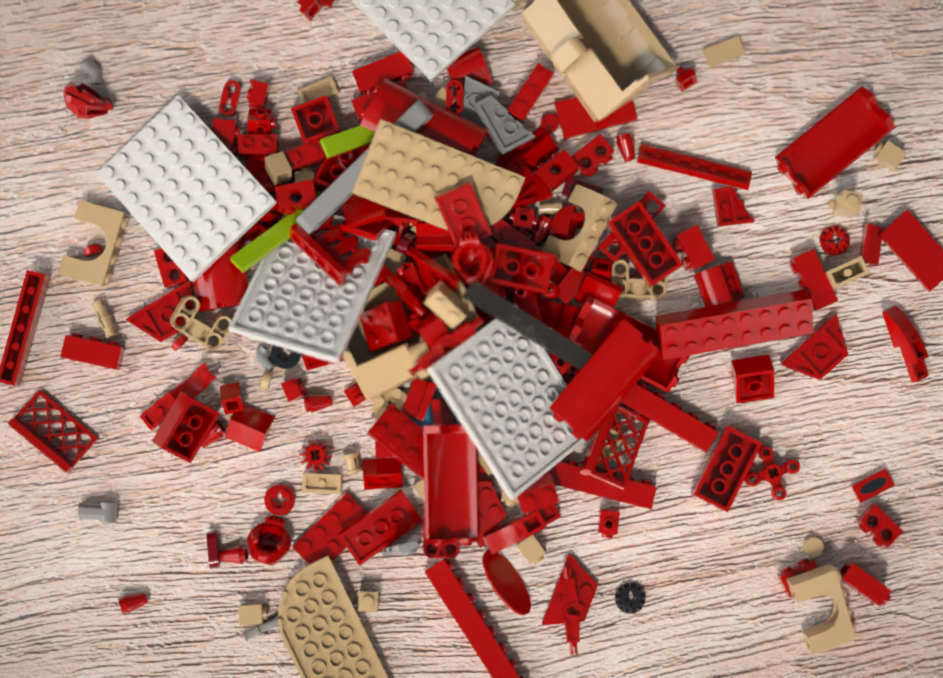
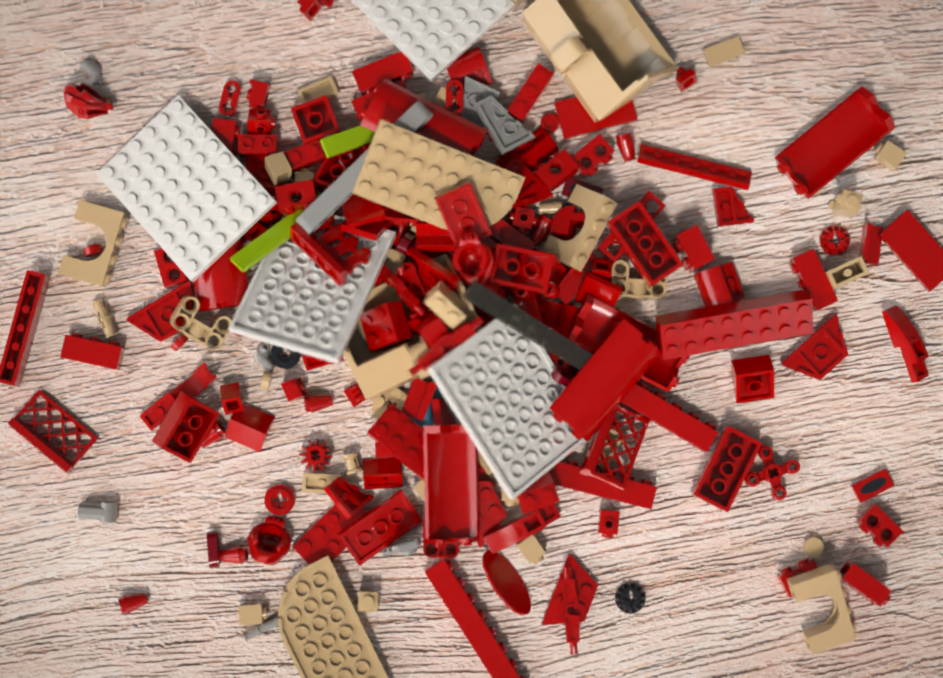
(347, 496): none -> red wing
(563, 375): none -> dark red beam

